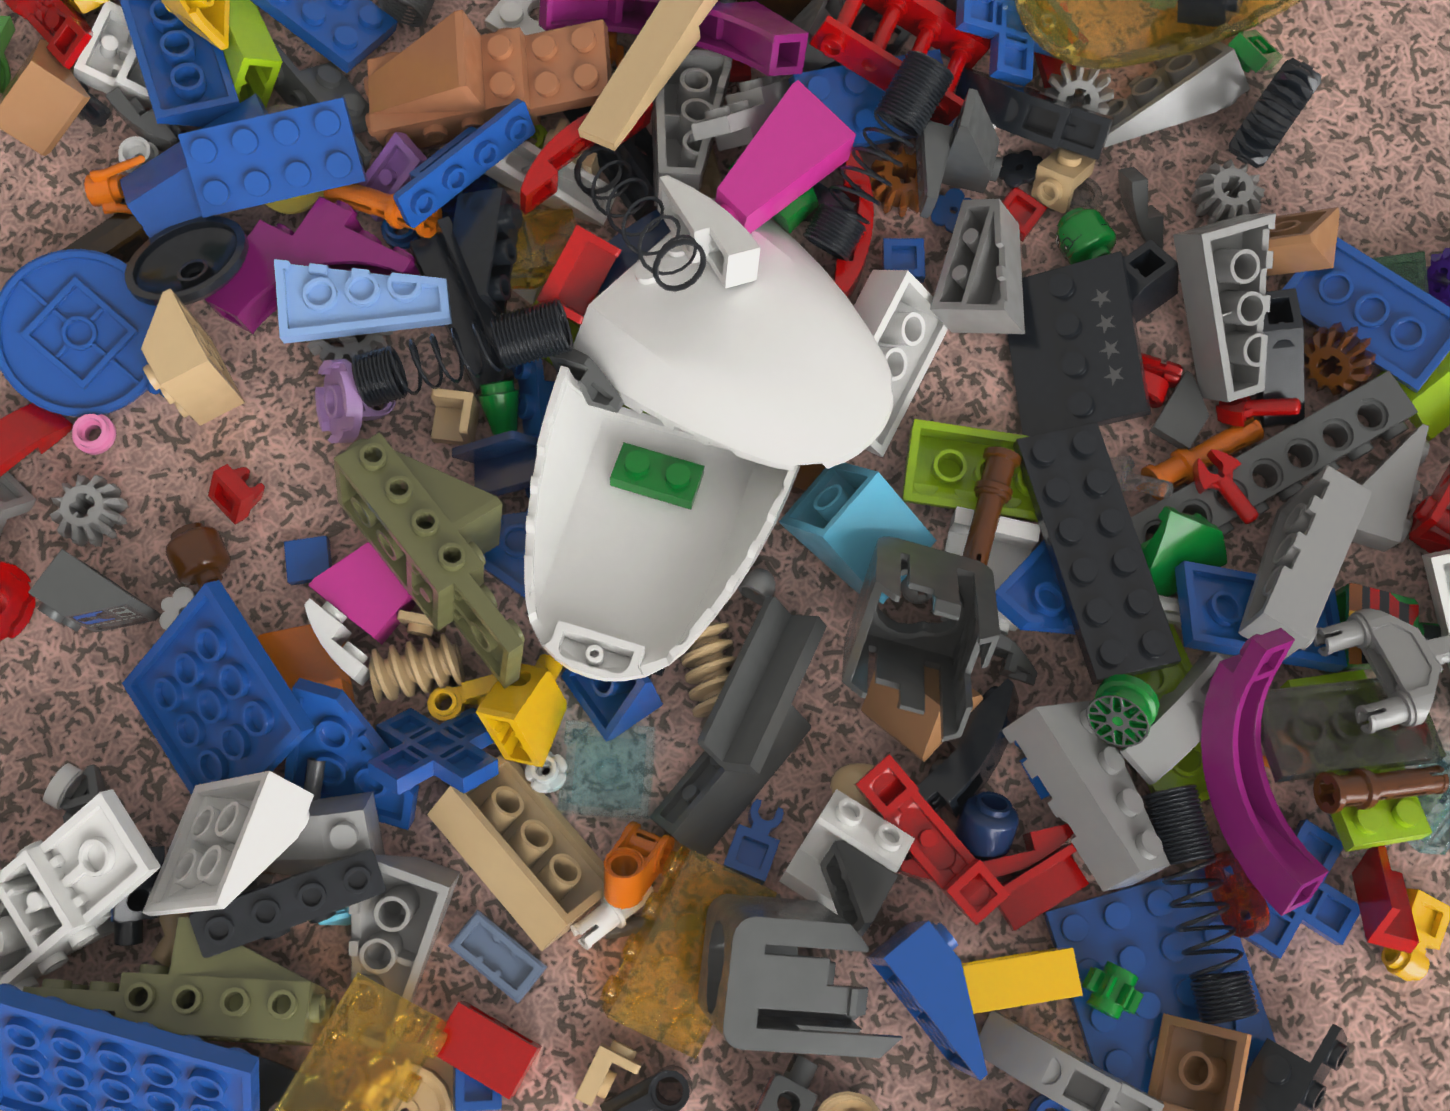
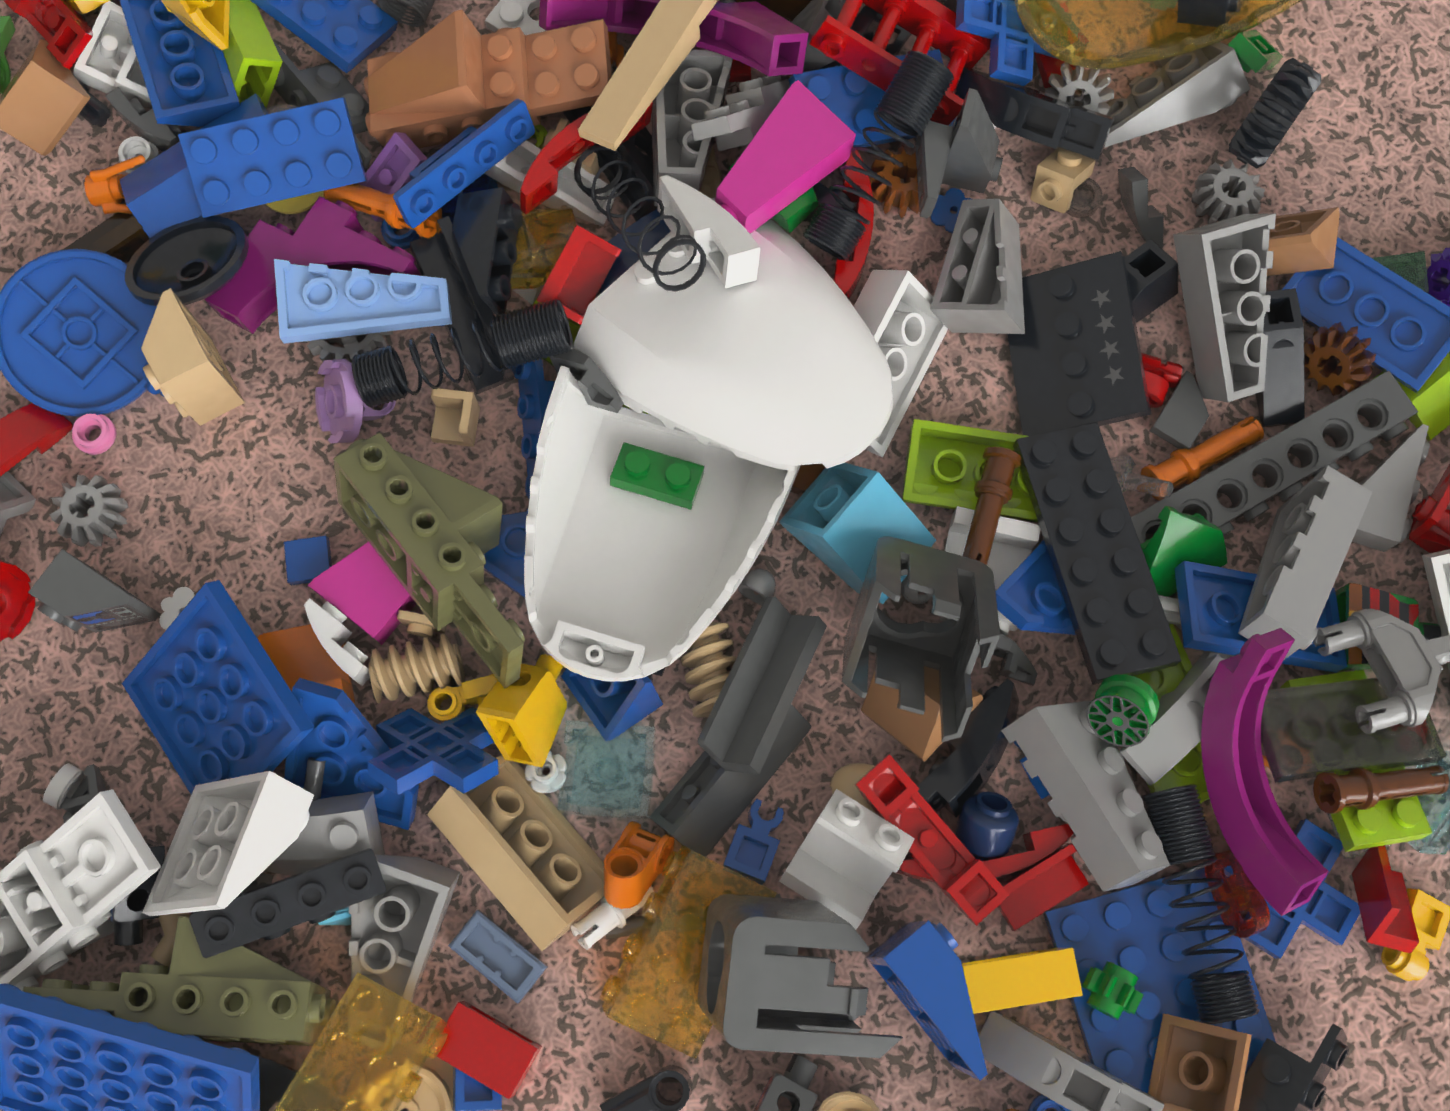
(197, 554): reddish brown head -> none
(233, 494): red tile -> none
(500, 405): green cone -> none
(501, 461): dark blue panel -> none
(599, 1077): tan bracket -> none
(856, 884): dark grey slope -> none
(904, 255): blue plate -> none
(1019, 168): black plant -> none
(1024, 209): red tile -> none
(1084, 235): green head -> none
(1224, 483): red bar -> none
(1237, 411): red bar -> none

